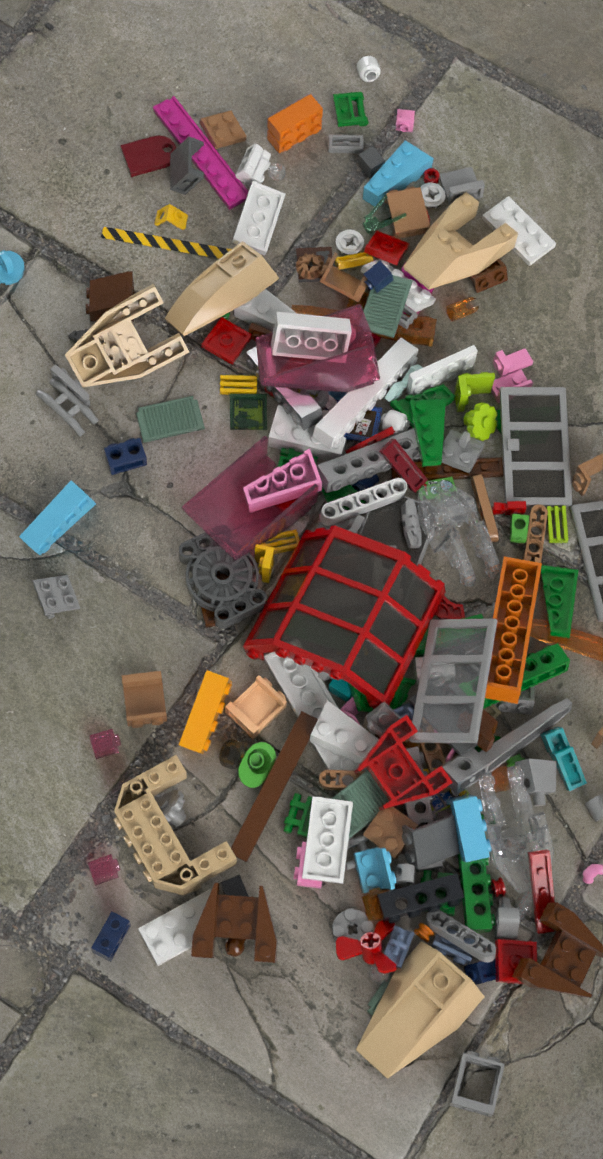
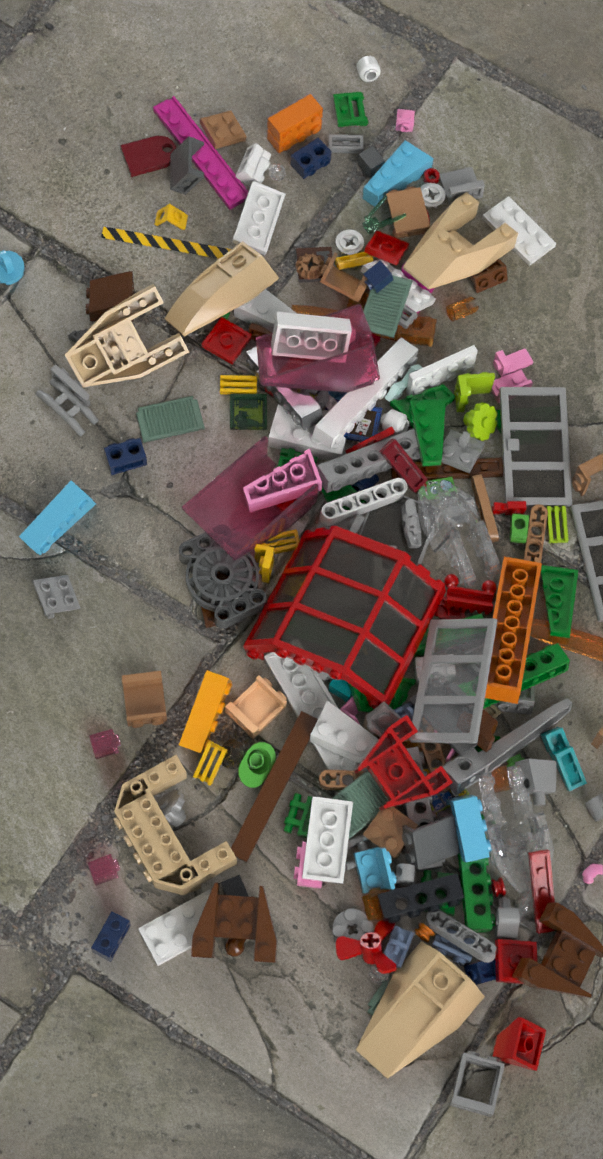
(203, 777): none -> yellow tile
(315, 156): none -> dark blue brick
(469, 598): none -> red gear
(520, 1044): none -> red slope

